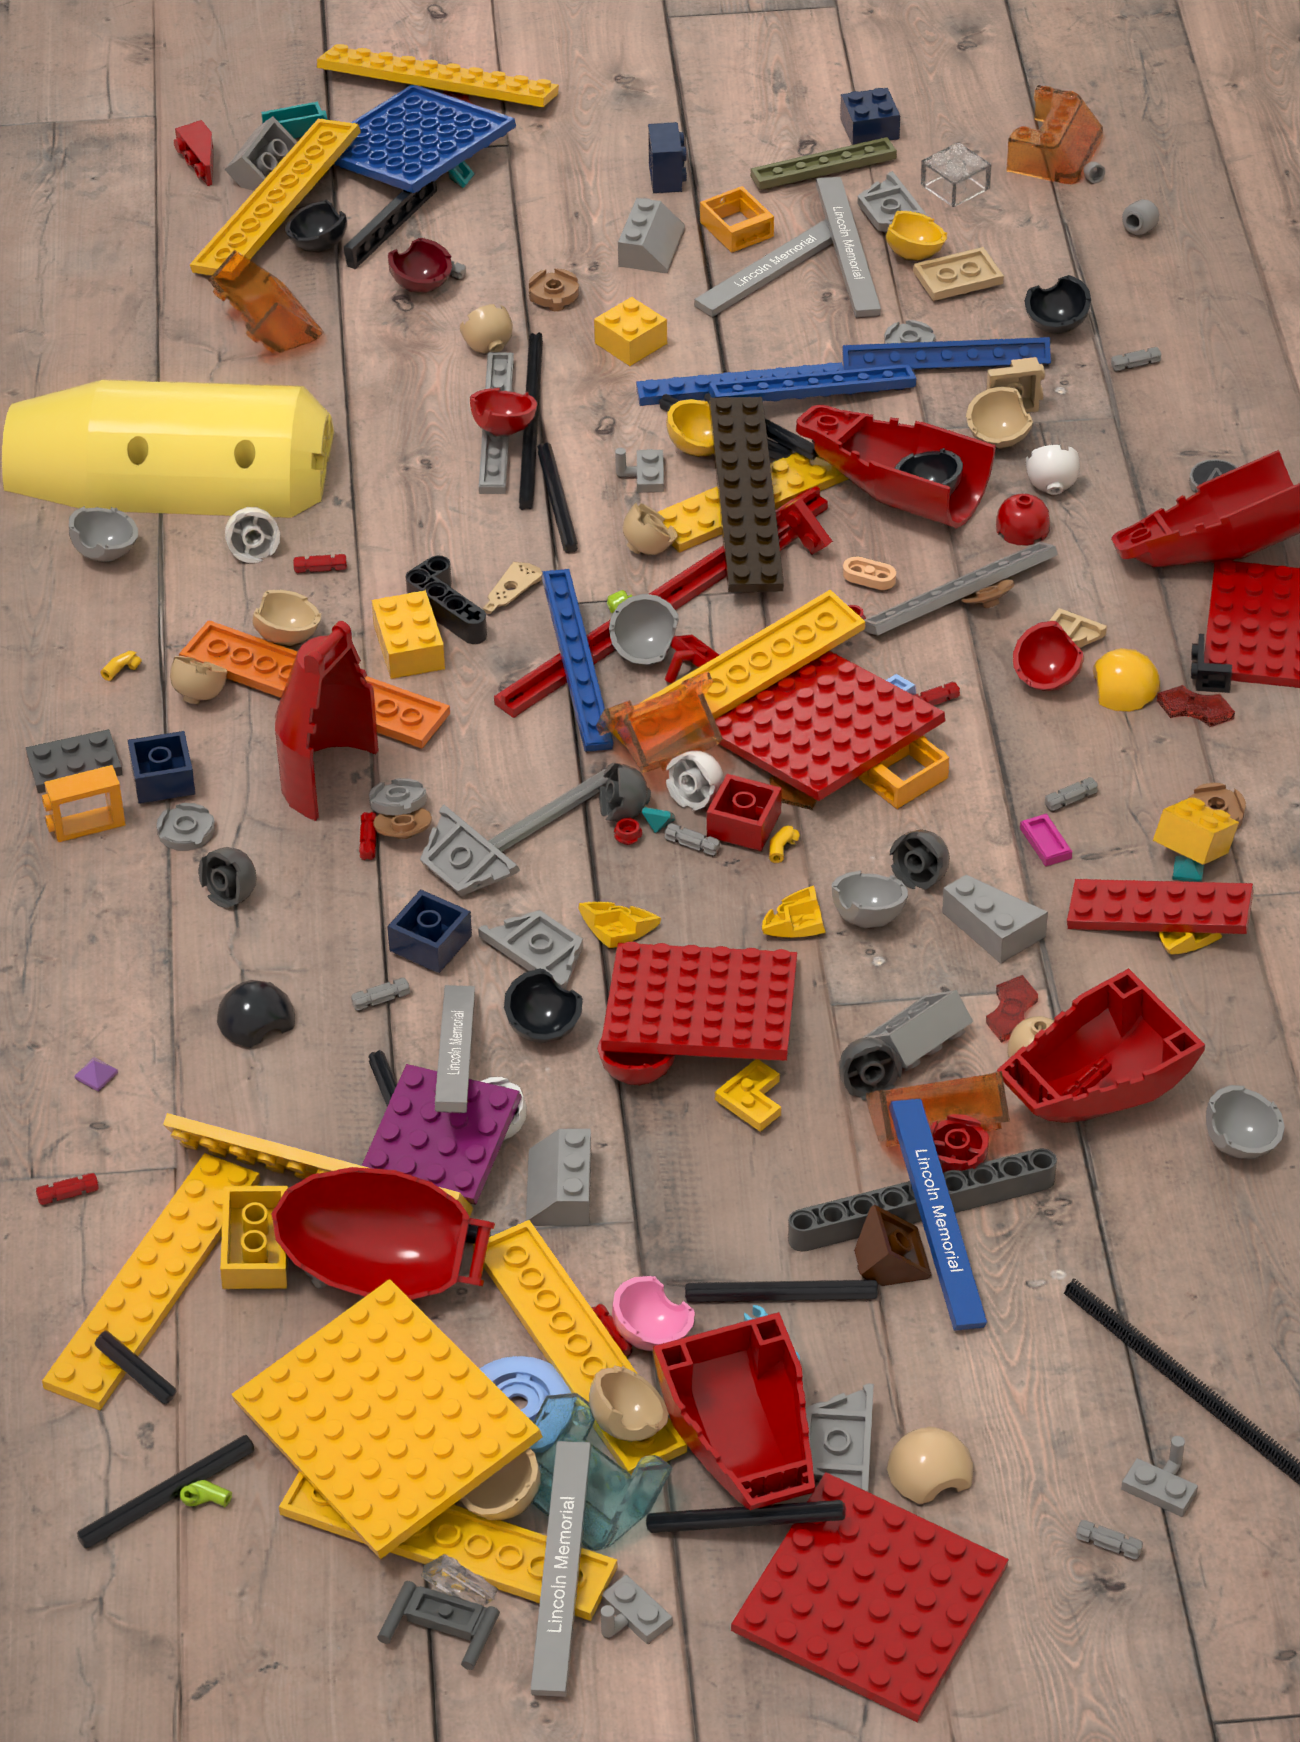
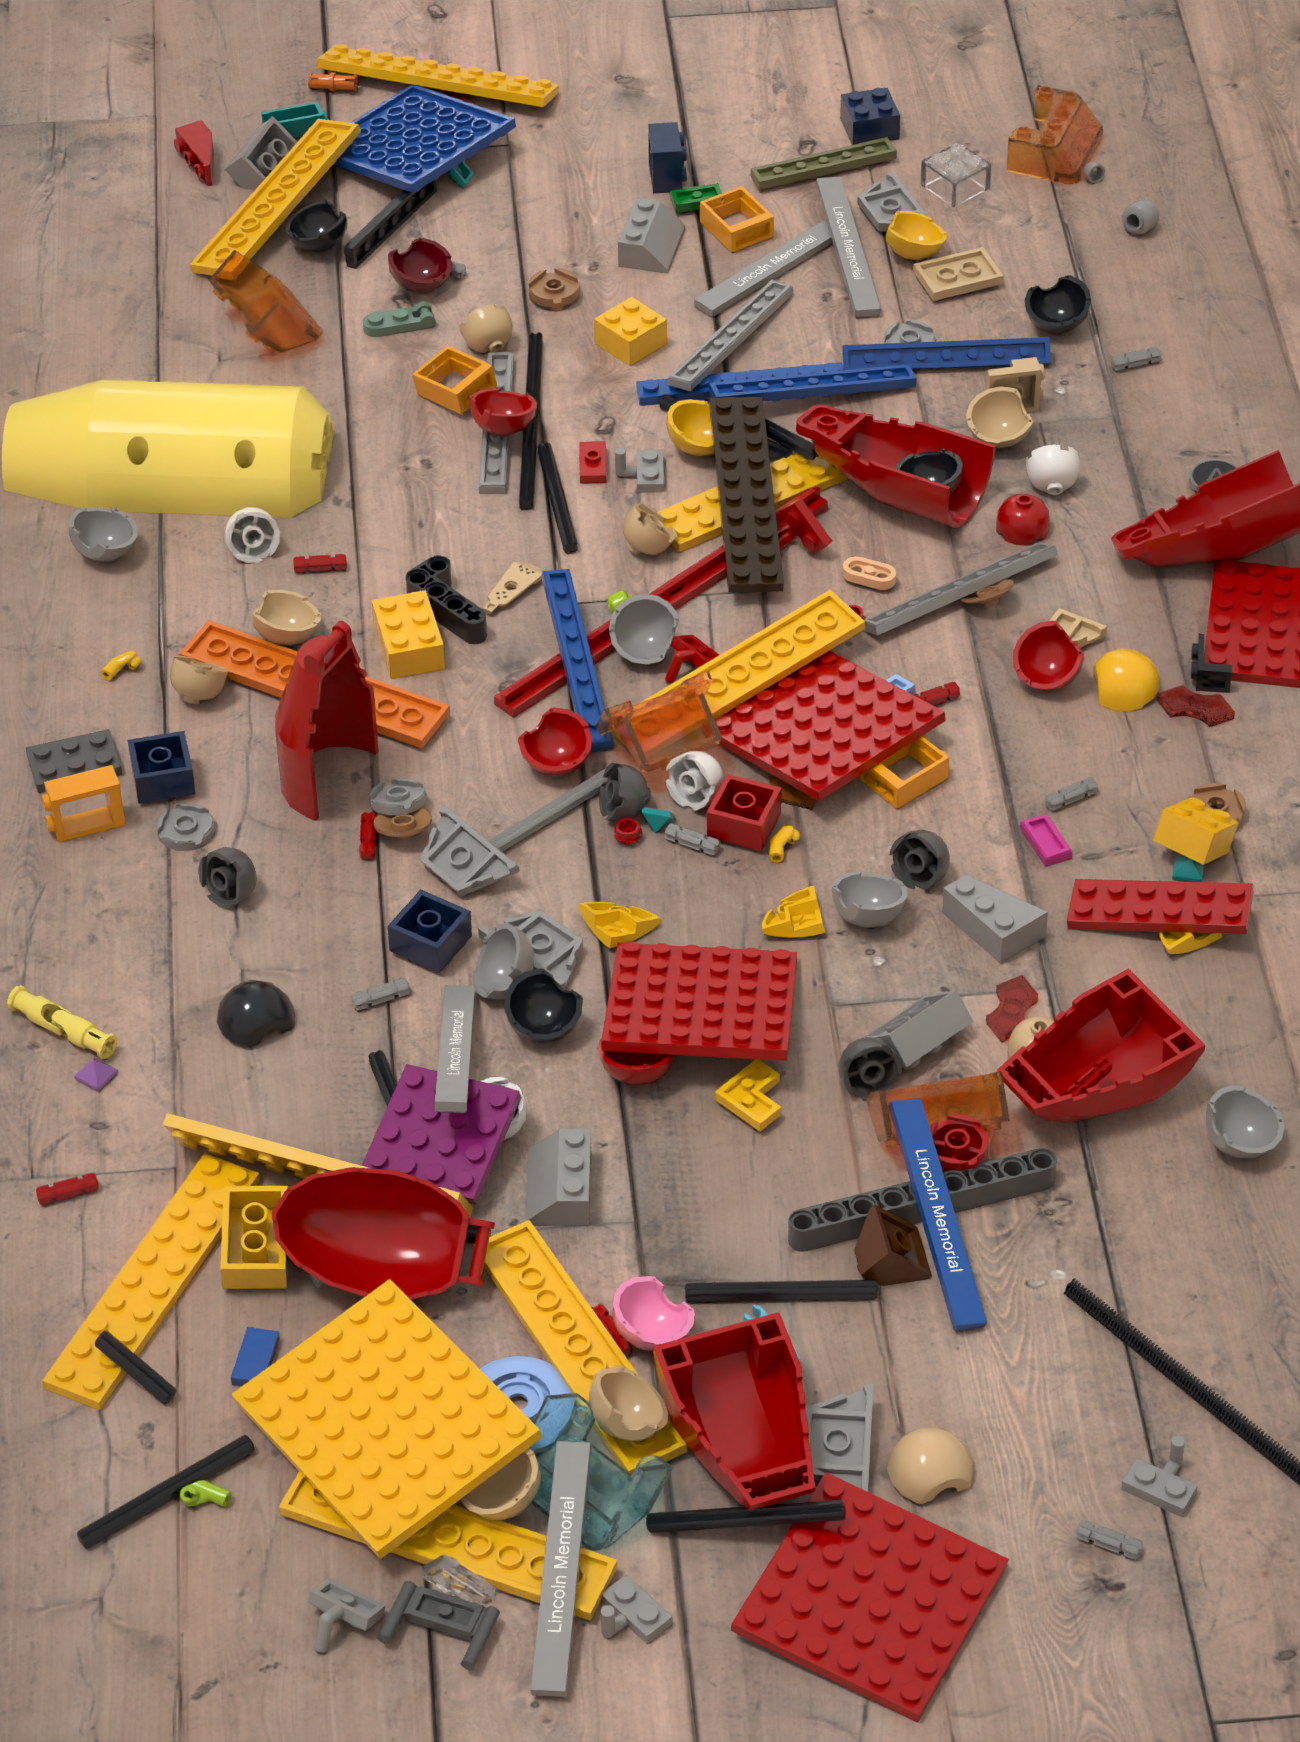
(75, 1028): none -> light yellow piece
(255, 1354): none -> blue tile
(333, 82): none -> orange pin
(343, 1603): none -> light grey plate
(399, 320): none -> sand green plate
(478, 377): none -> light orange window
(502, 960): none -> light grey cylinder
(557, 743): none -> red cylinder
(592, 462): none -> plate
(689, 198): none -> green plate
(730, 335): none -> light grey tile

